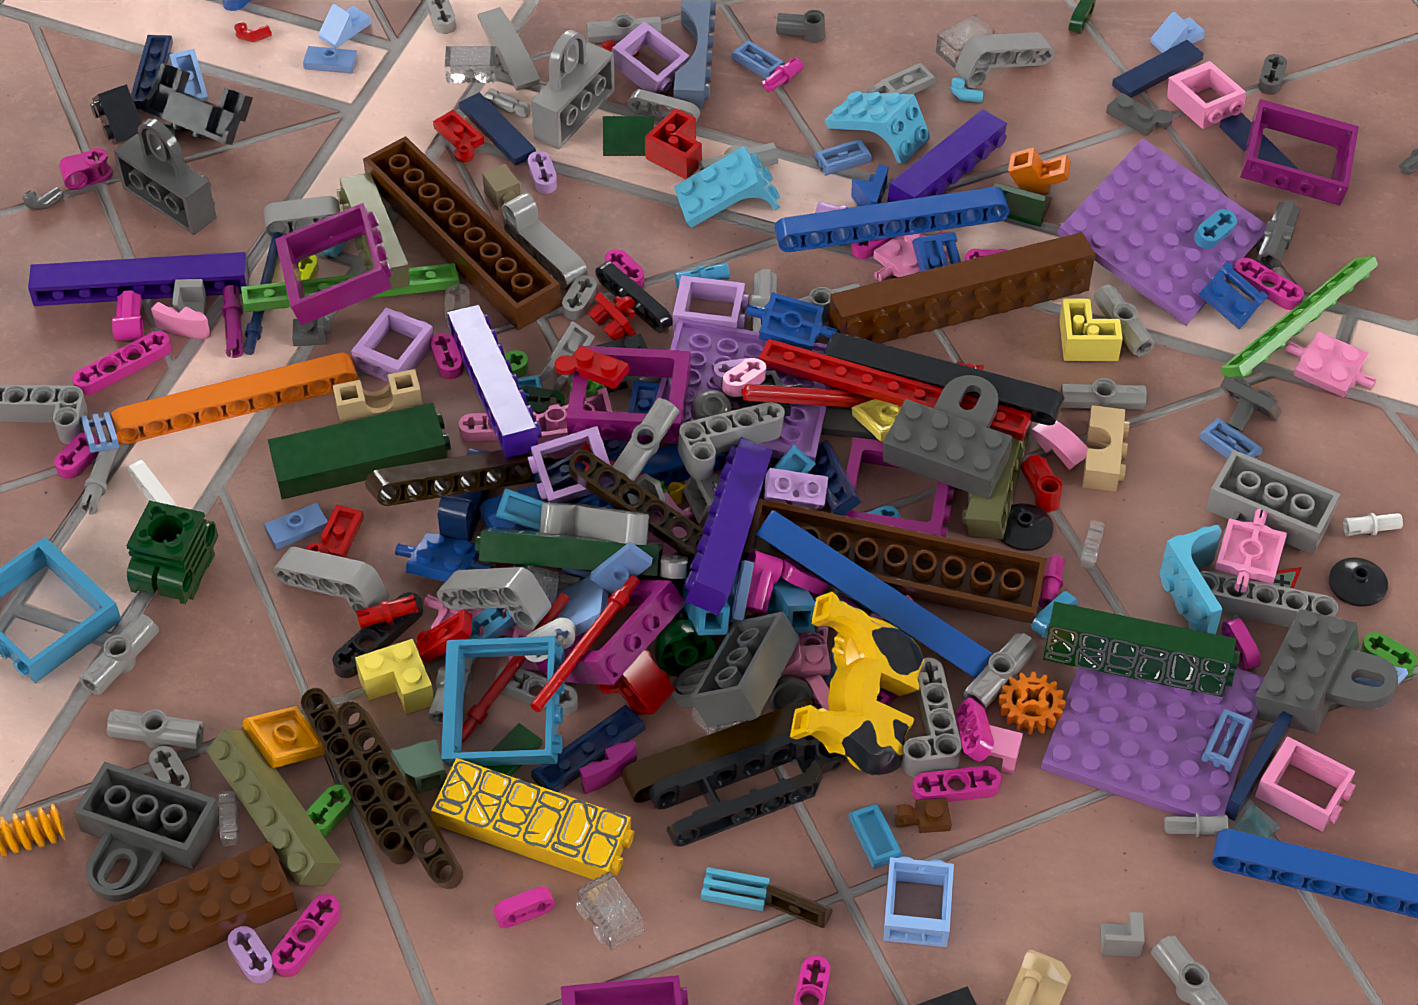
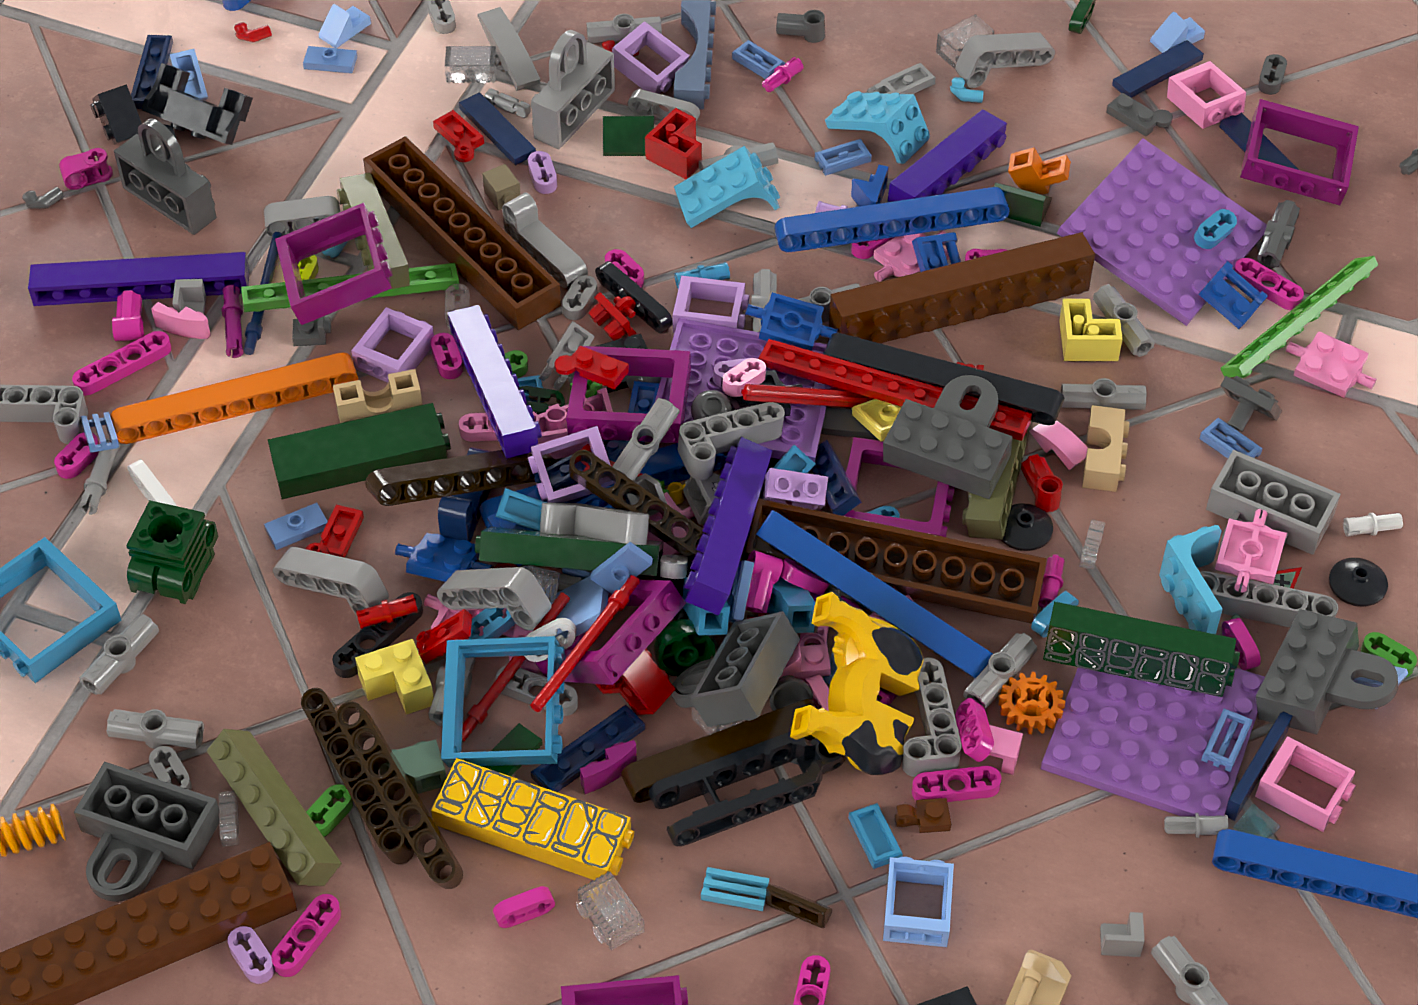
(283, 736): light orange tile -> none

